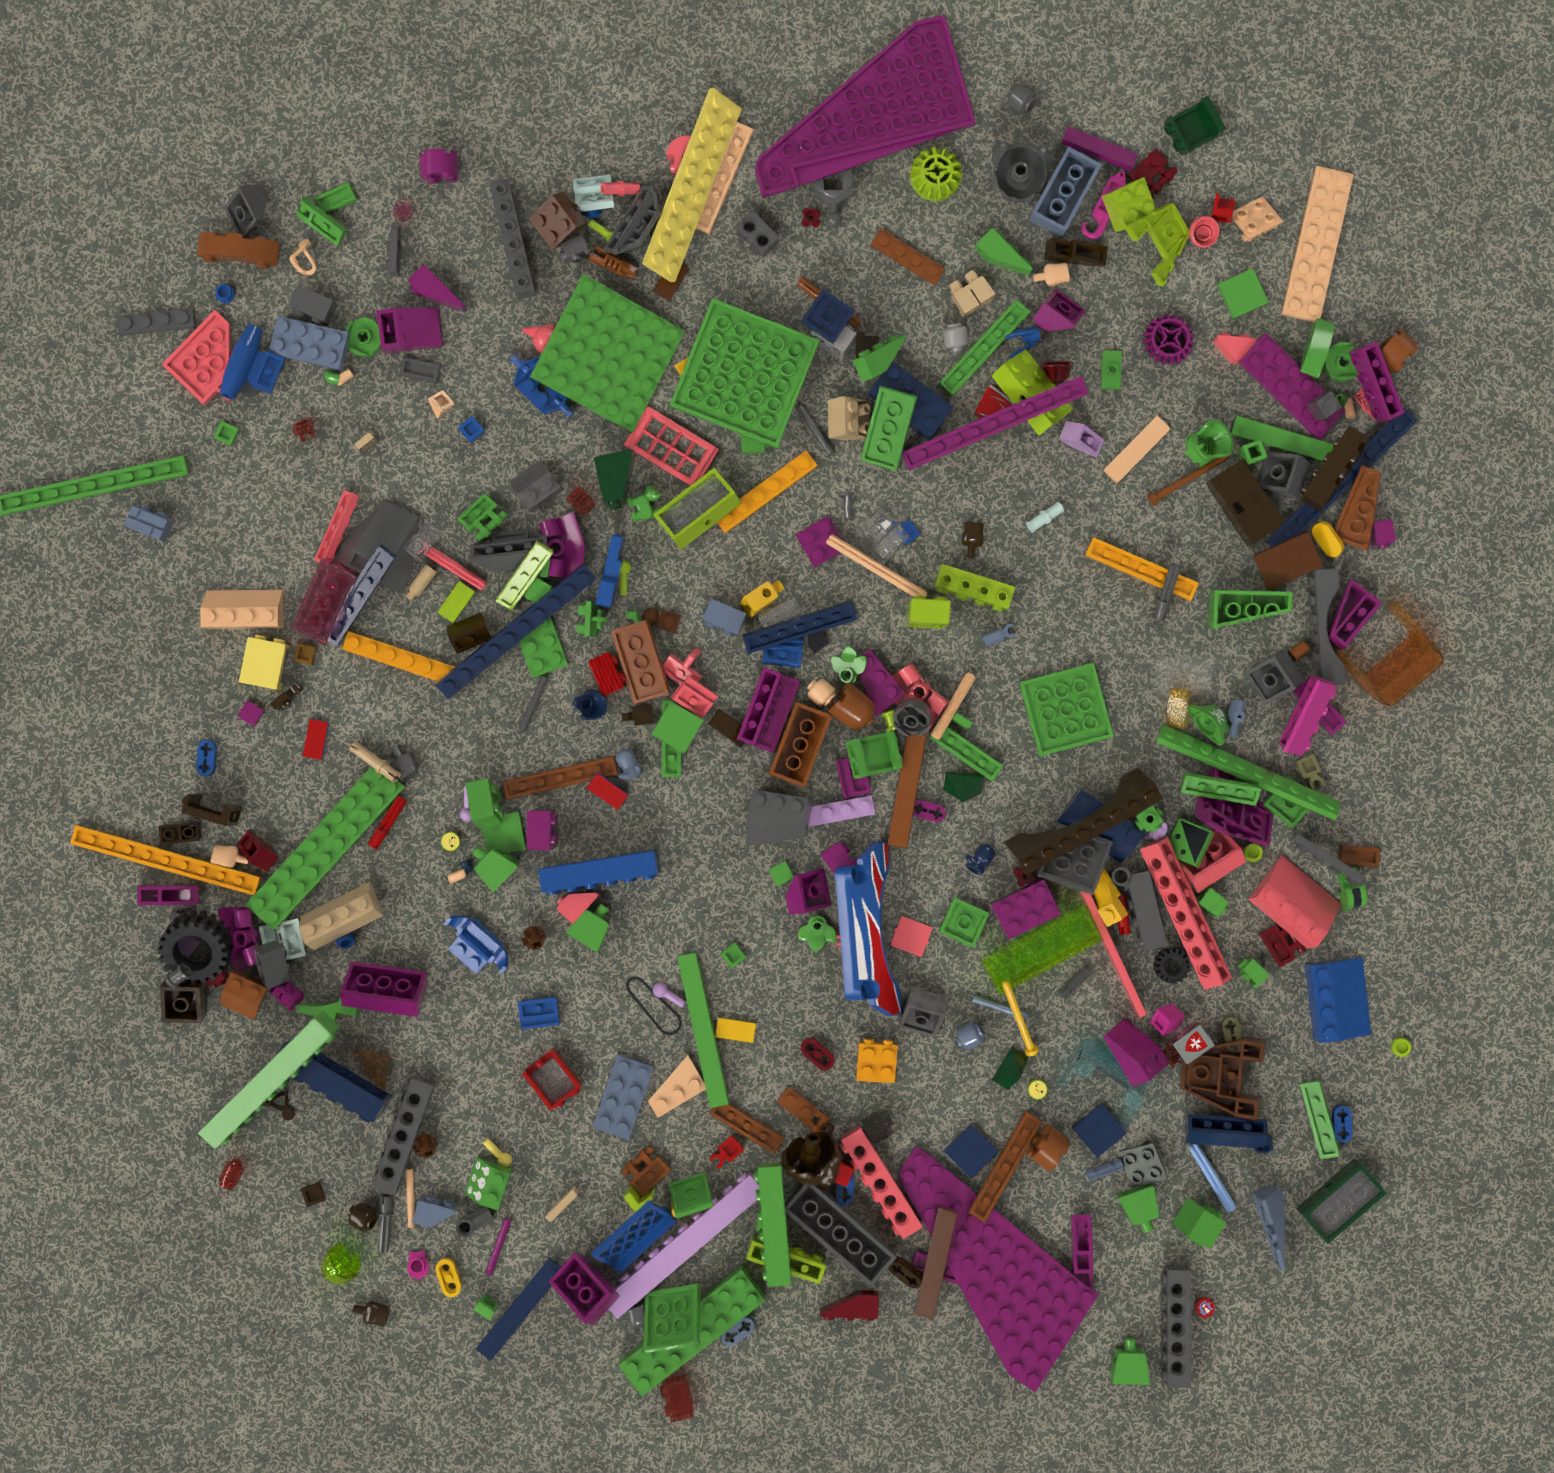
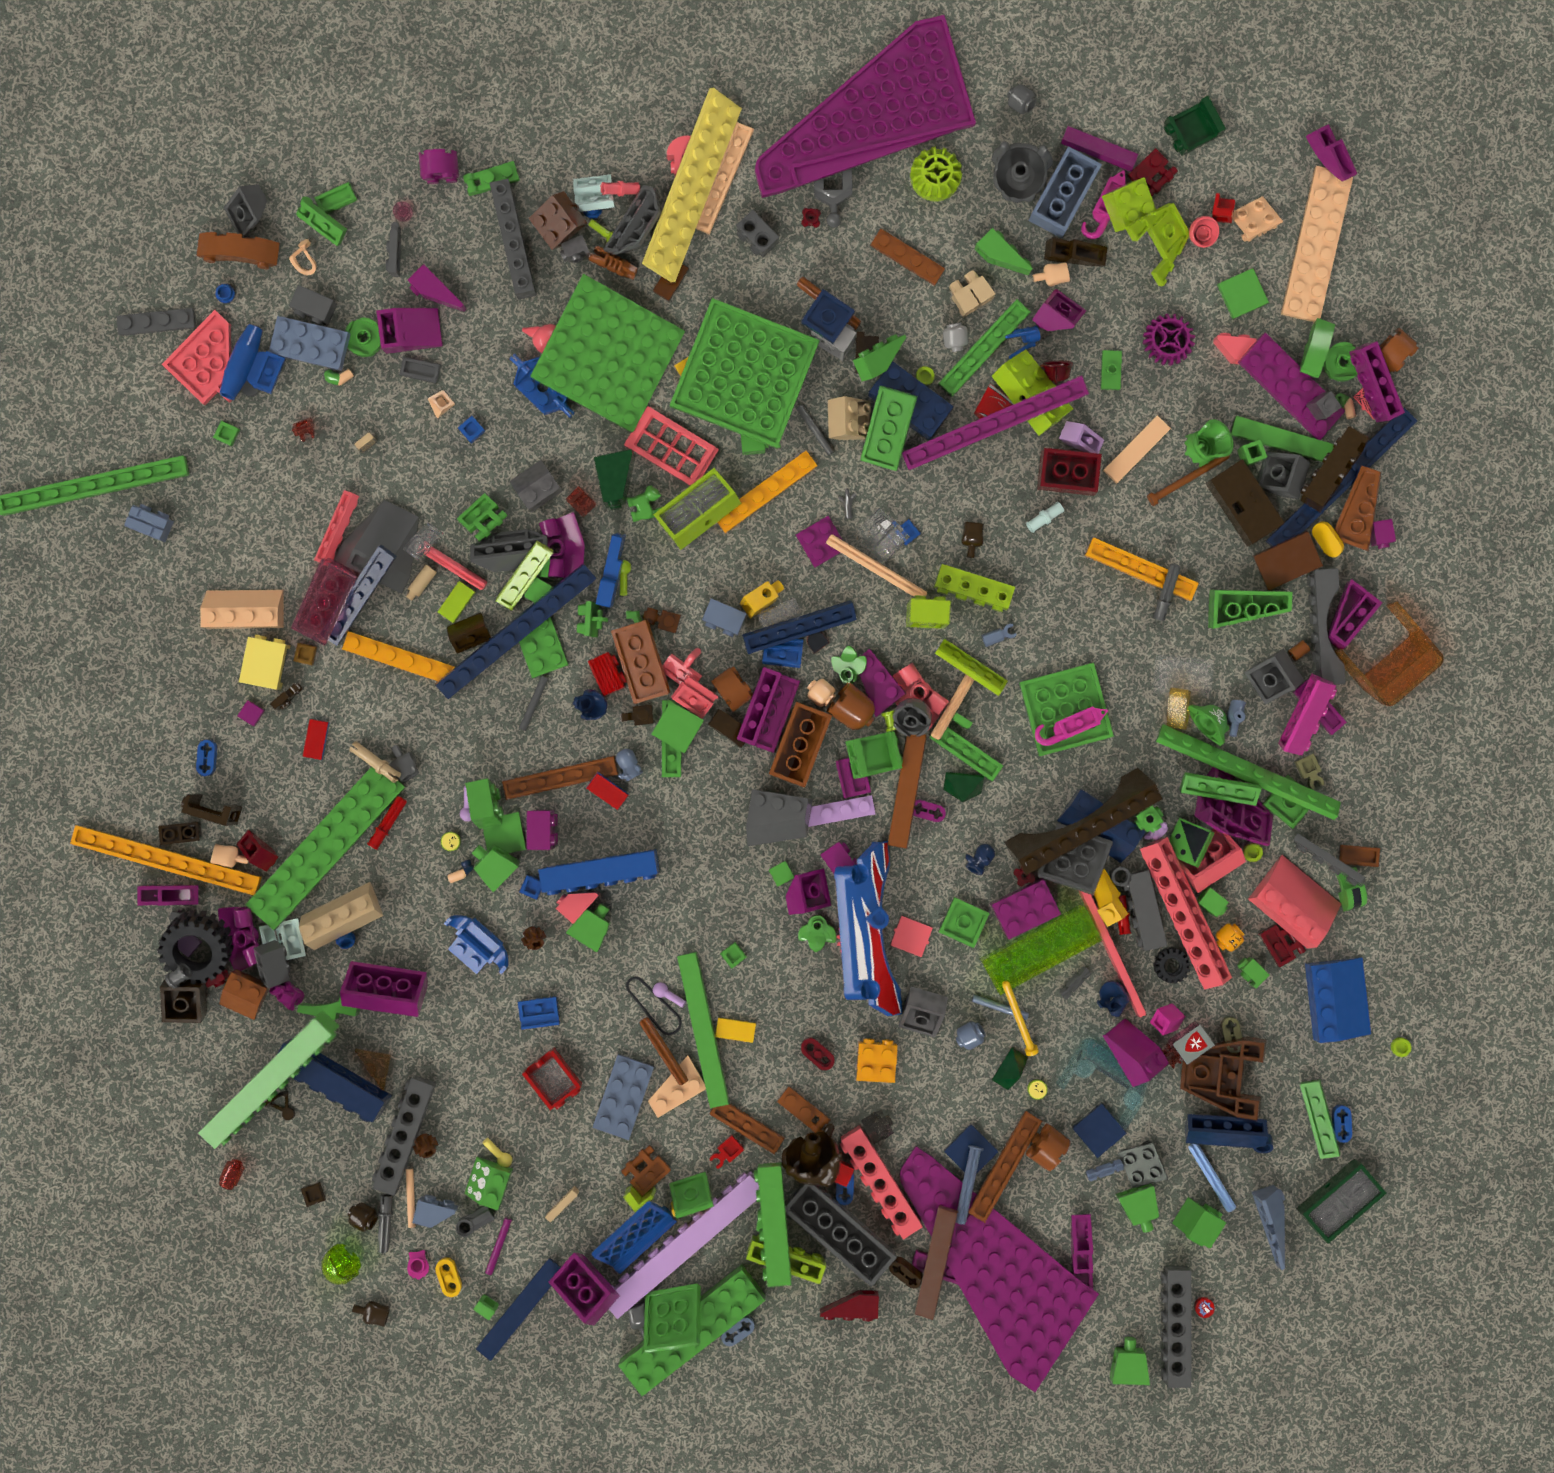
(489, 175): none -> bright green plate
(531, 887): none -> blue tile
(663, 1051): none -> dark orange axle
(677, 1397): clear red brick -> none
(732, 689): none -> dark orange brick
(878, 918): none -> blue tile
(925, 375): none -> lime tile
(968, 1183): none -> sand blue axle
(971, 667): none -> lime tile
(1069, 471): none -> dark red brick
(1072, 725): none -> dark pink plate
(1118, 1003): none -> dark blue hair
(1229, 937): none -> light orange head
(1332, 153): none -> magenta slope

